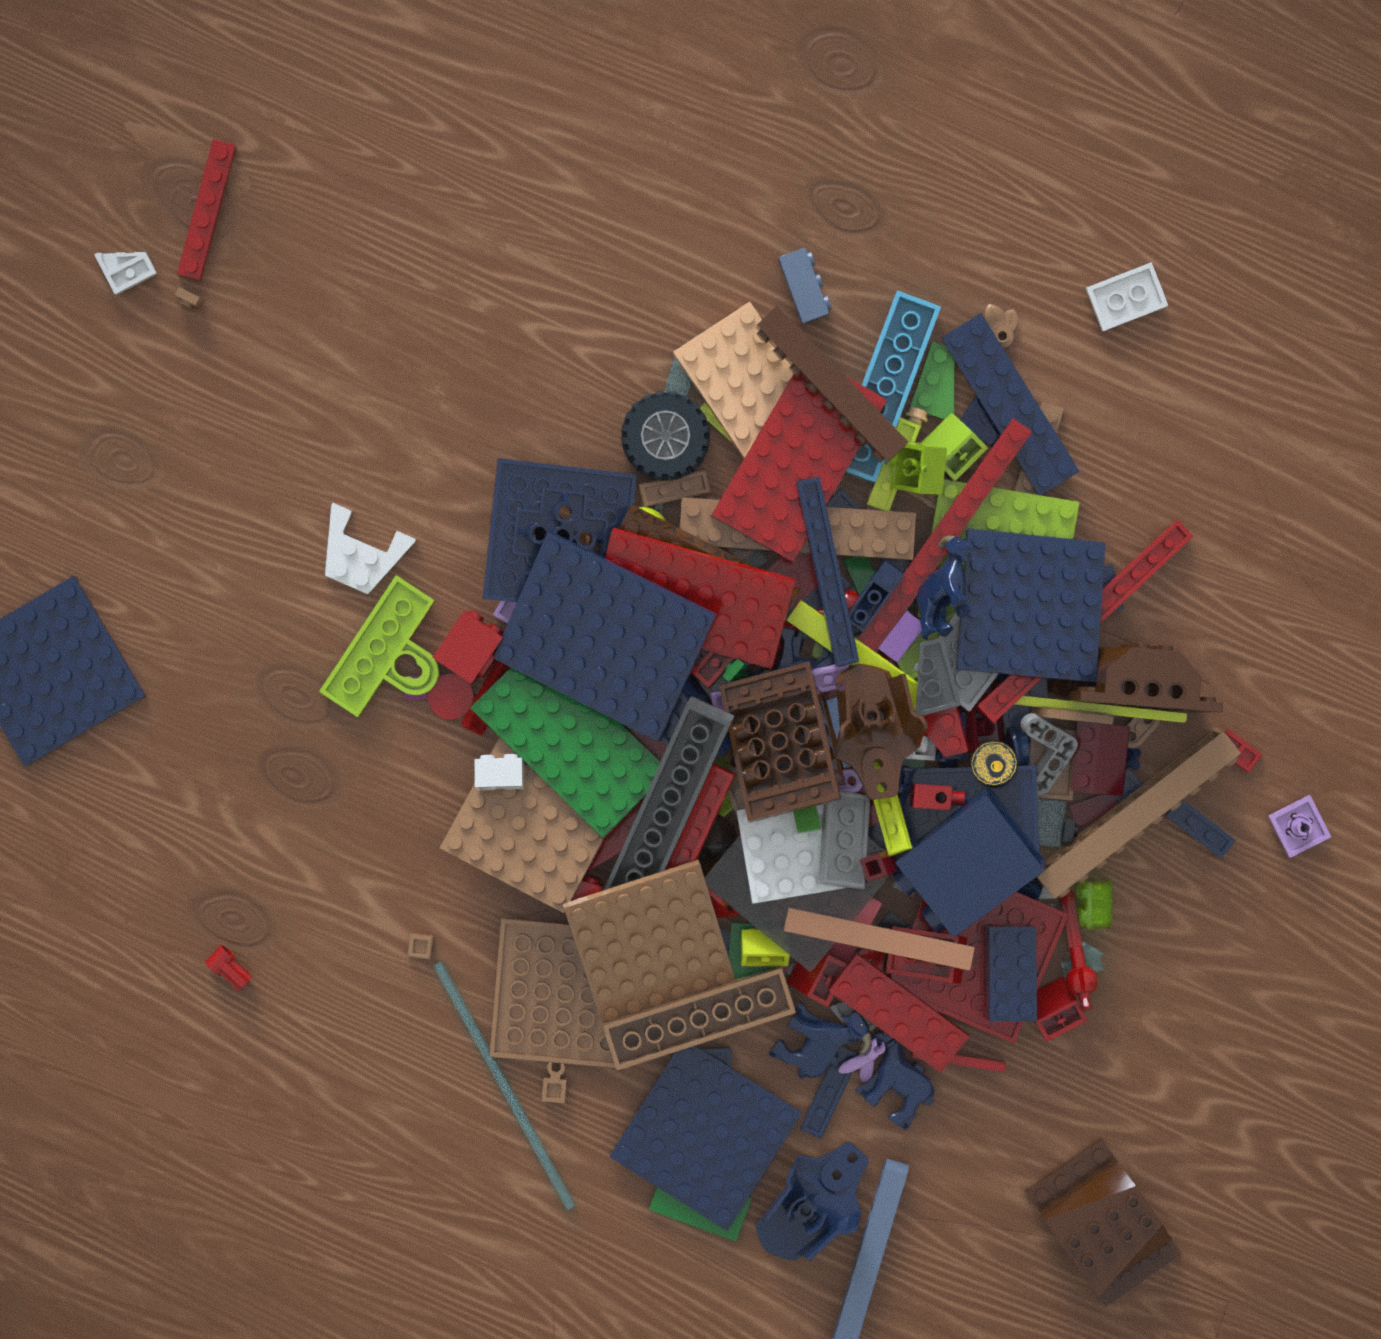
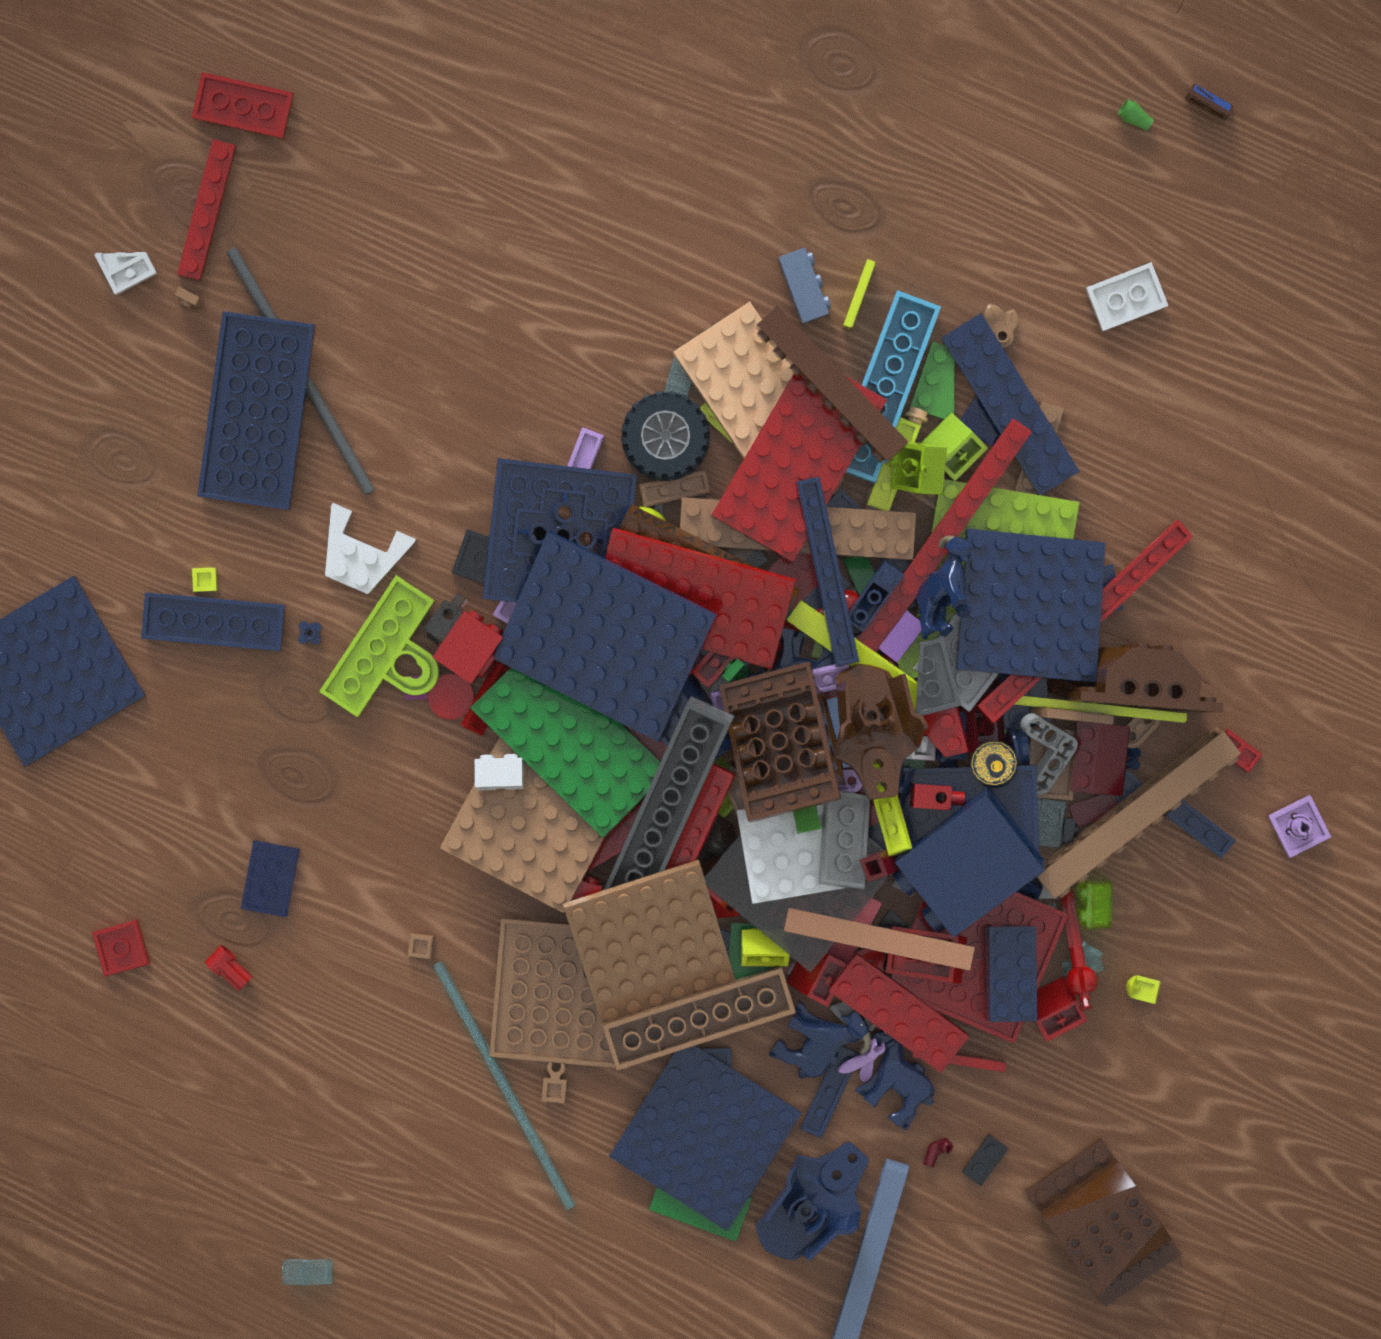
(121, 948): none -> red tile
(204, 579): none -> neon yellow tile
(213, 621): none -> dark blue plate
(242, 105): none -> red plate
(256, 410): none -> dark blue plate
(270, 878): none -> clear blue tile
(306, 1272): none -> clear light blue slope
(312, 390): none -> dark grey piece
(314, 637): none -> dark blue plate
(438, 626): none -> clear smoke torso
(472, 557): none -> black tile
(586, 449): none -> lavender tile
(859, 294): none -> neon yellow tile
(936, 1148): none -> dark red arm
(984, 1159): none -> black plate
(1135, 115): none -> bright green cone
(1143, 989): none -> neon yellow plate
(1209, 102): none -> reddish brown slope

